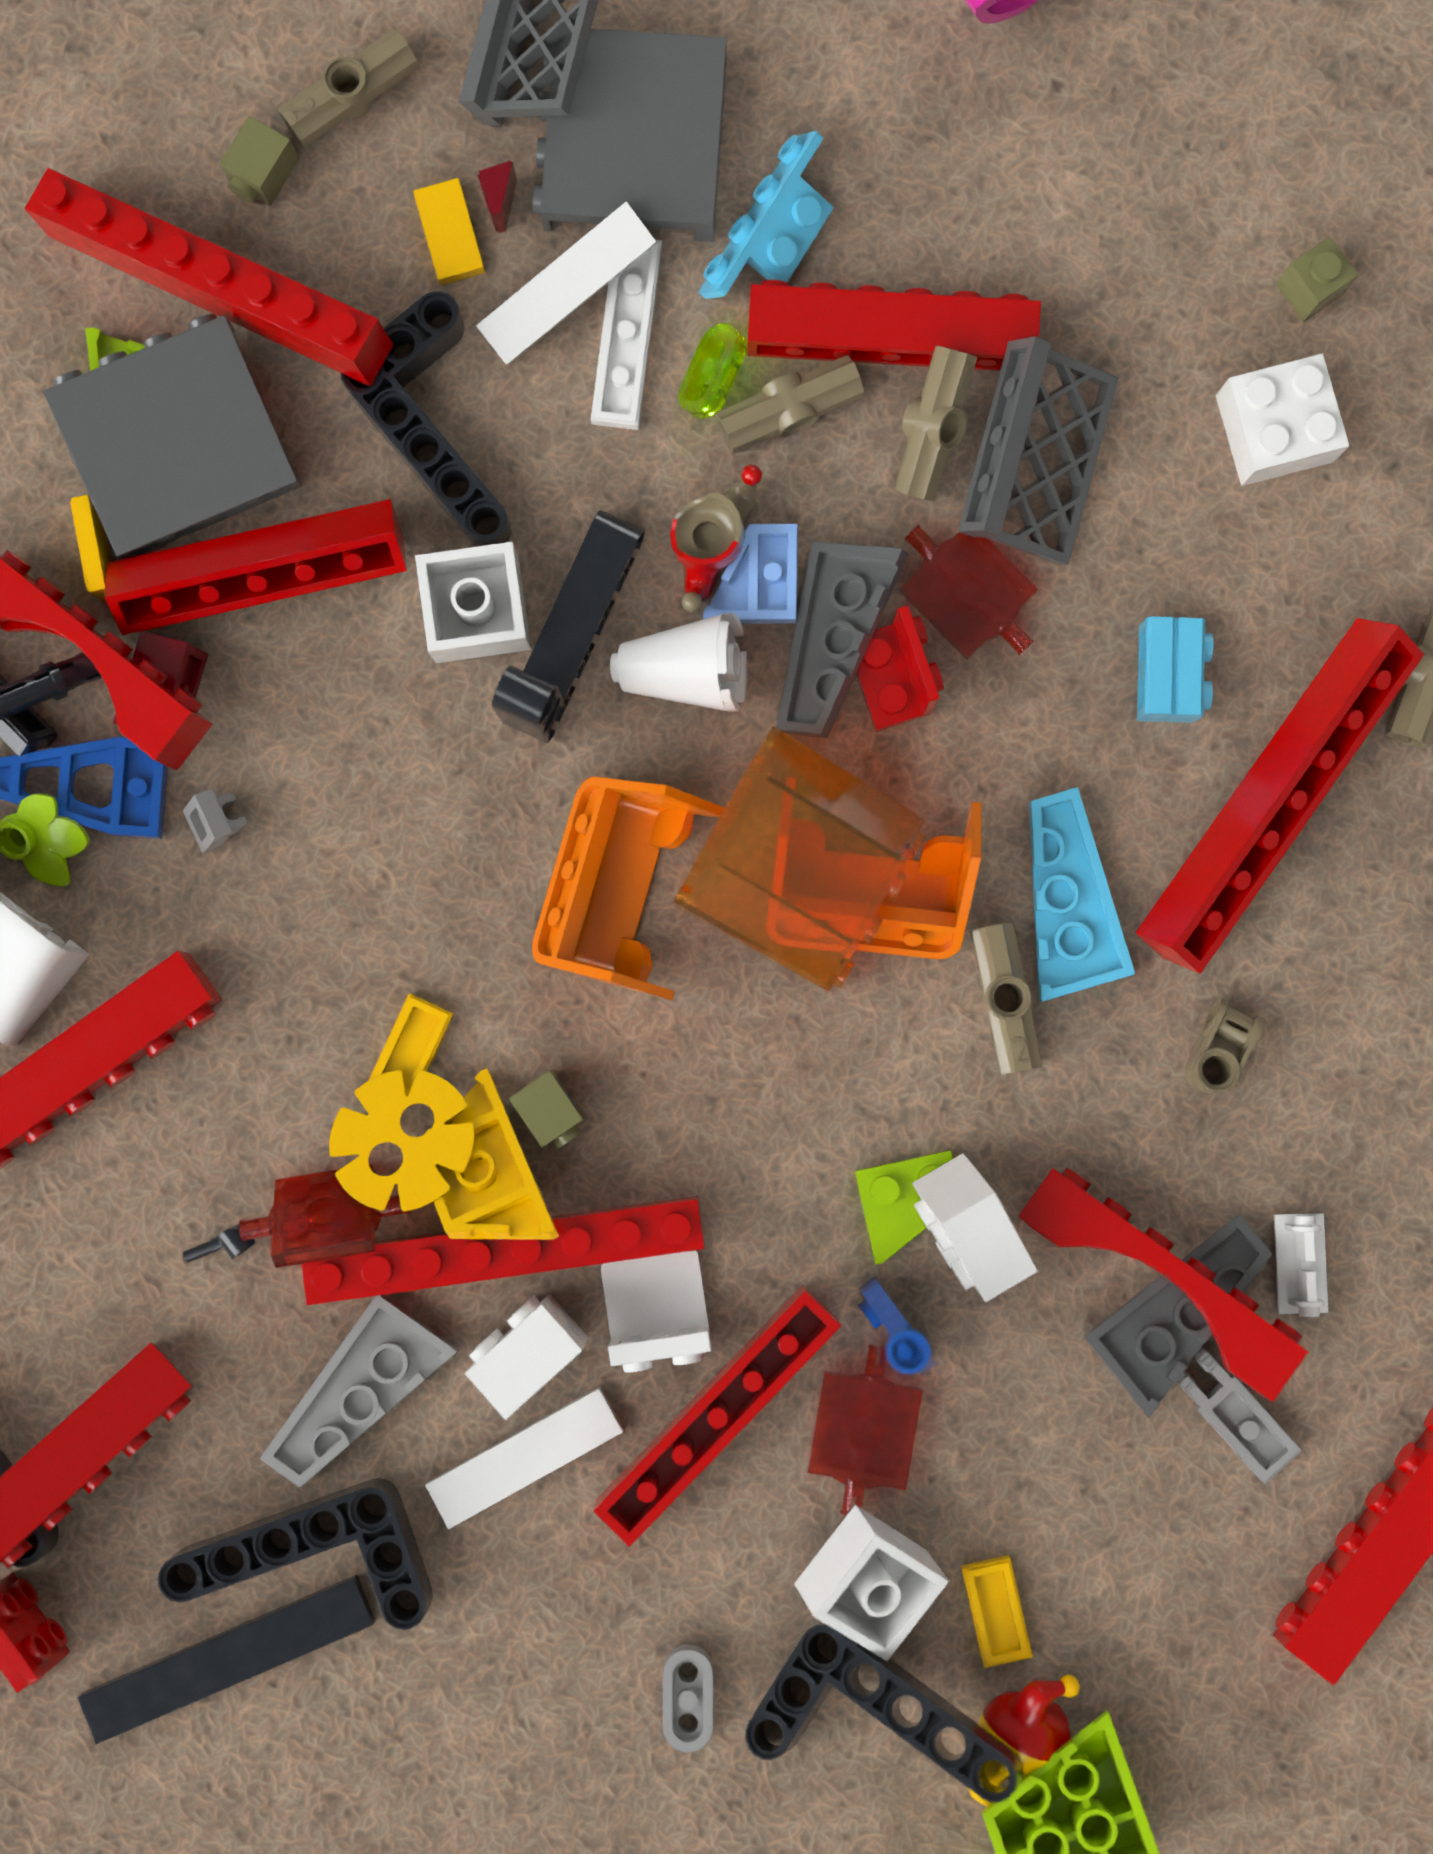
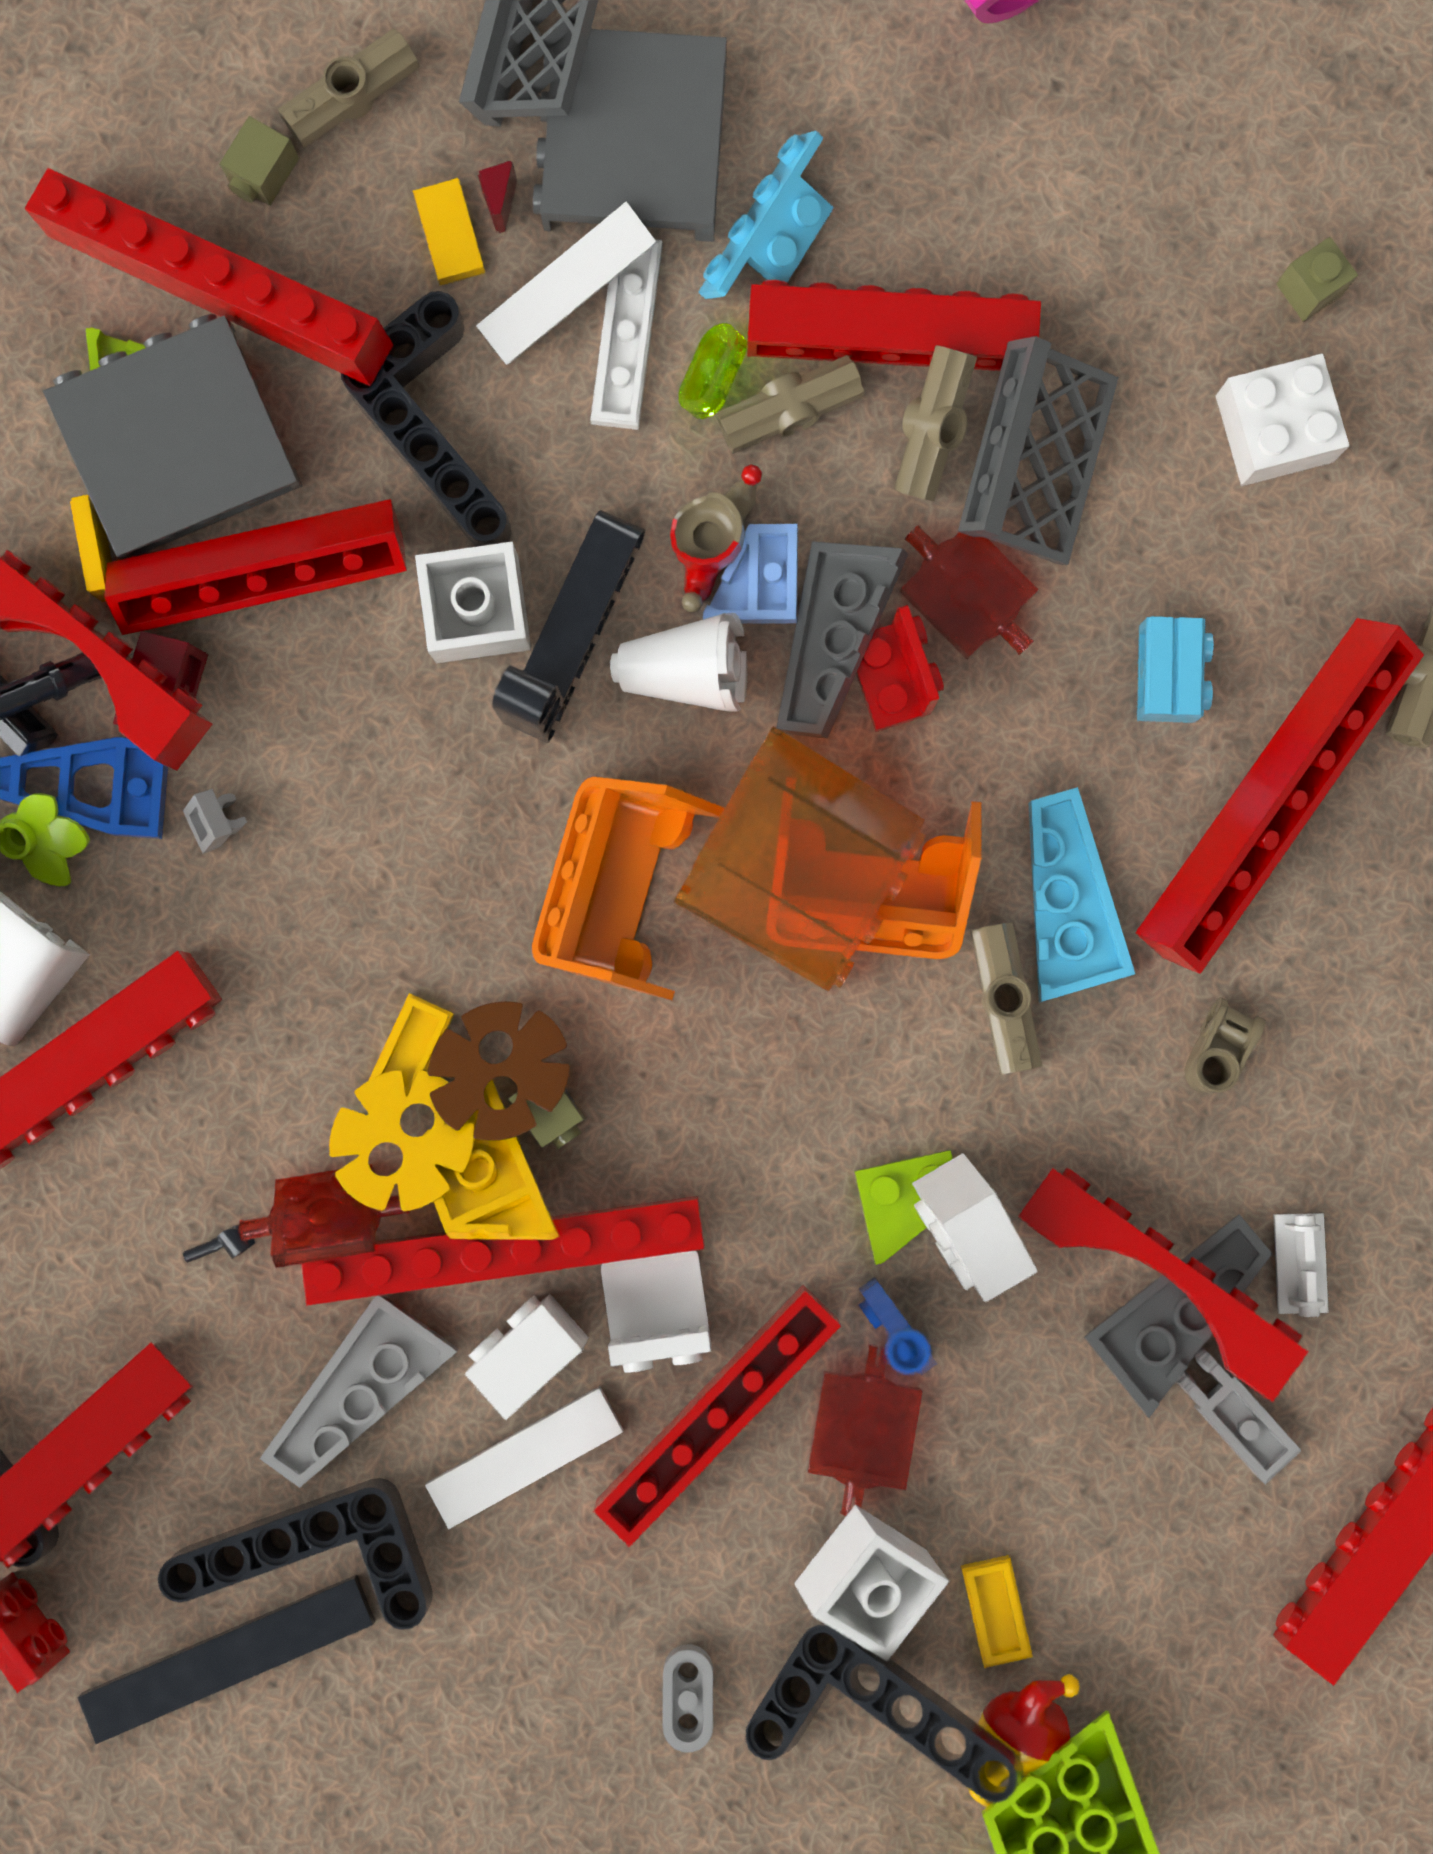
(536, 1080): none -> reddish brown piece

